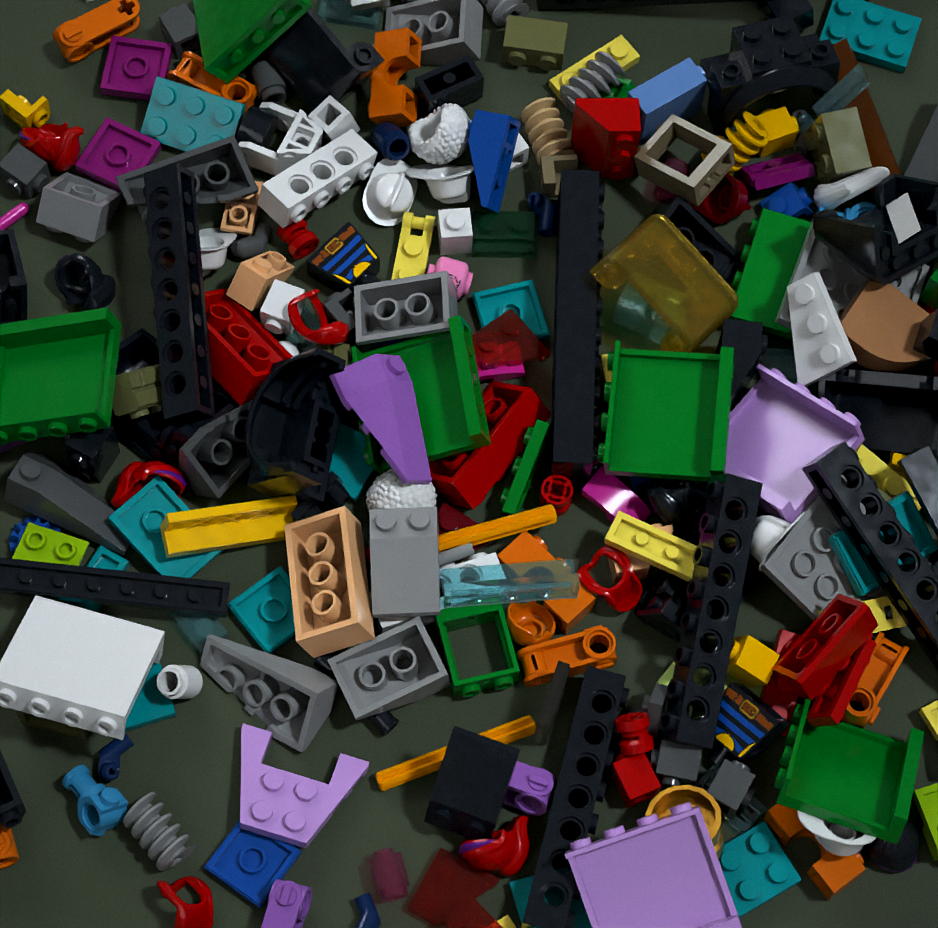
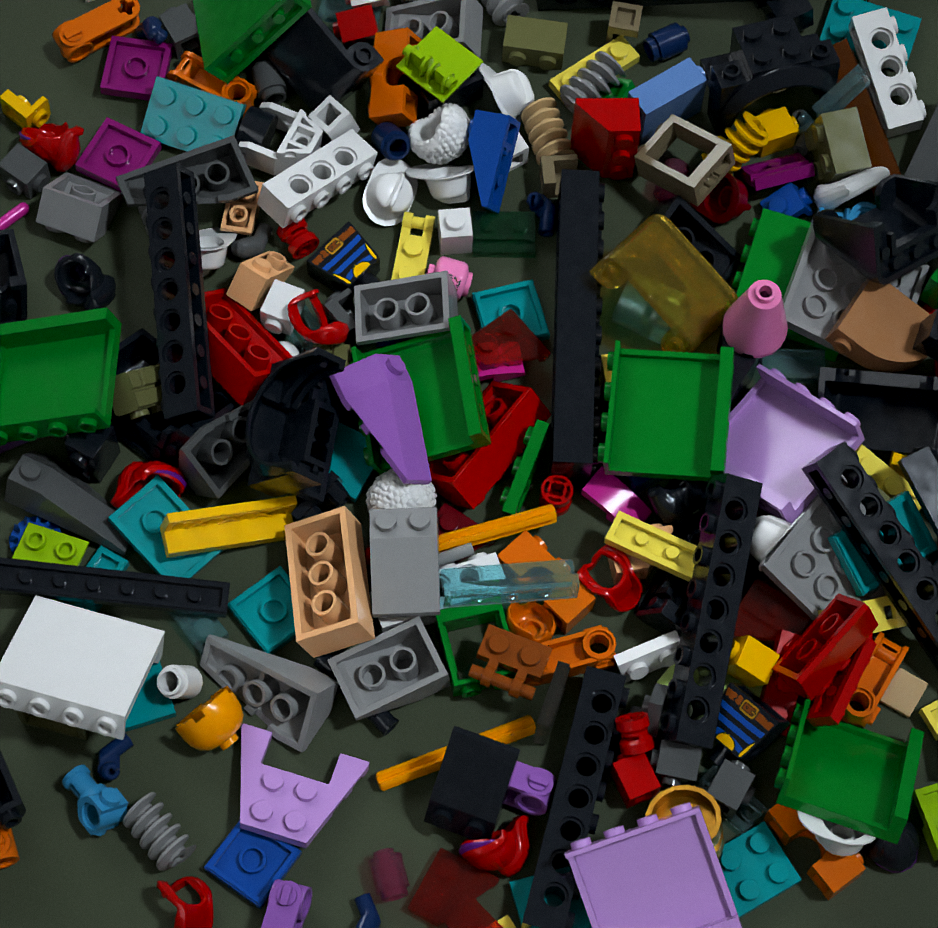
(151, 30): none -> dark blue arm
(213, 722): none -> light orange cylinder
(355, 25): none -> red brick
(438, 64): none -> lime hinge
(510, 90): none -> white piece
(514, 654): none -> dark orange plate
(624, 20): none -> dark tan panel
(648, 657): none -> white plate
(666, 42): none -> dark blue brick
(756, 320): none -> bright pink cone
(767, 611): none -> clear red wing
(816, 331): white wing -> none
(880, 26): none -> white brick
(903, 218): white sticker -> none
(904, 692): none -> tan slope

